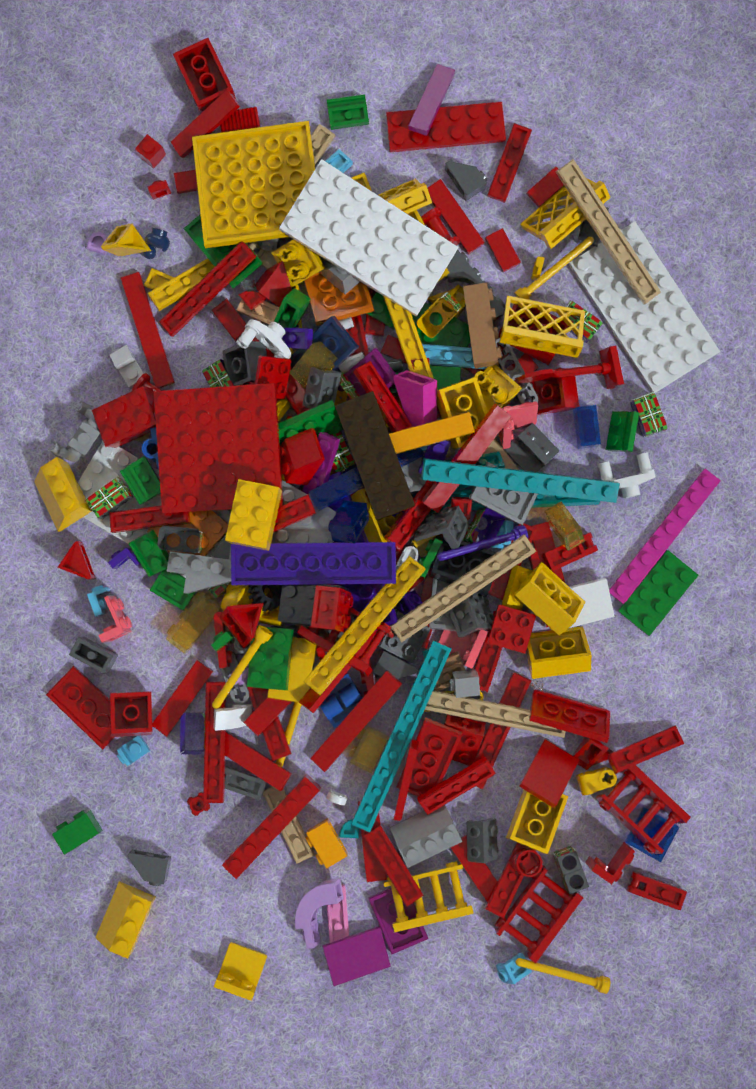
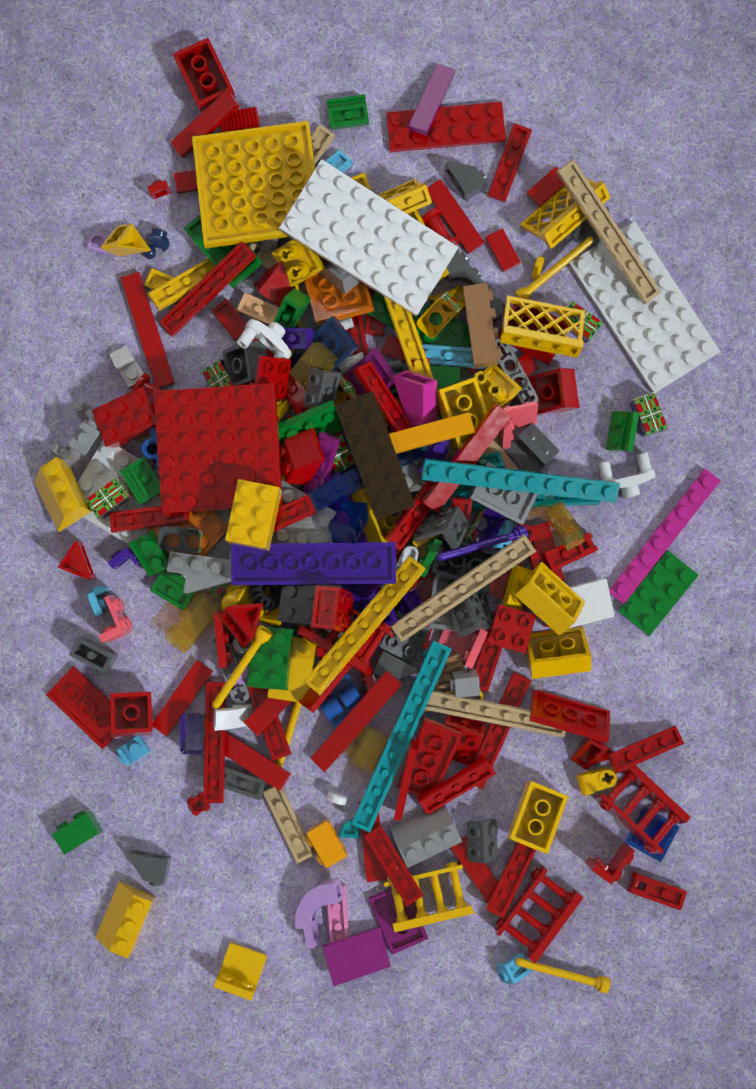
(150, 151): red brick -> none
(221, 640): green plate -> none
(252, 299): red tile -> none
(271, 826): red arch -> none
(526, 862): red wheel -> none
(549, 773): red tile -> none
(558, 857): dark grey piece -> none
(587, 427): clear blue brick -> none
(609, 367): red piece -> none

